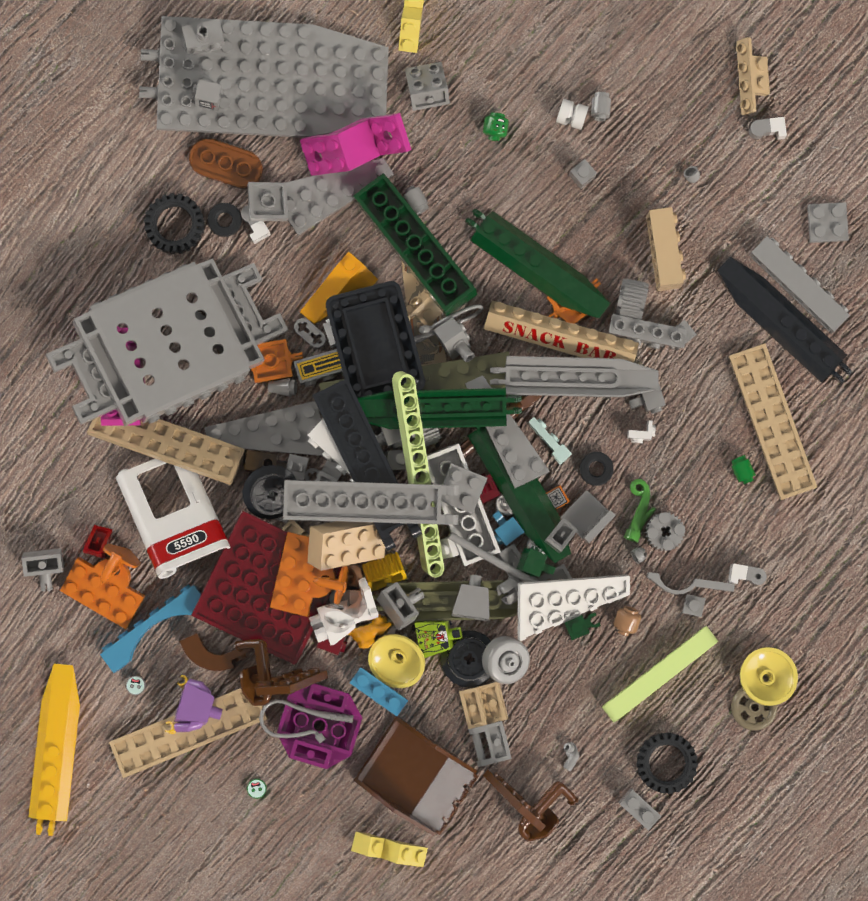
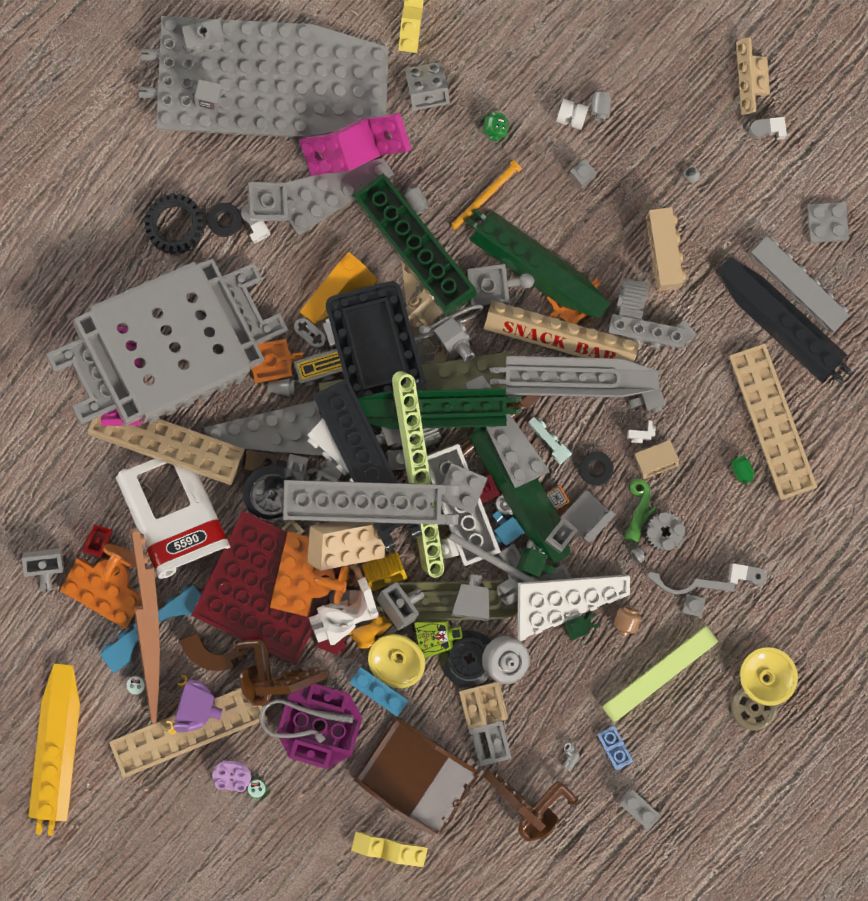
(147, 623): none -> nougat slope
(225, 163): dark orange tile -> none
(231, 776): none -> lavender plate
(487, 193): none -> light orange bar
(493, 285): none -> light grey plate
(615, 748): none -> light blue slope
(656, 459): none -> tan brick
(689, 768): black tyre -> none

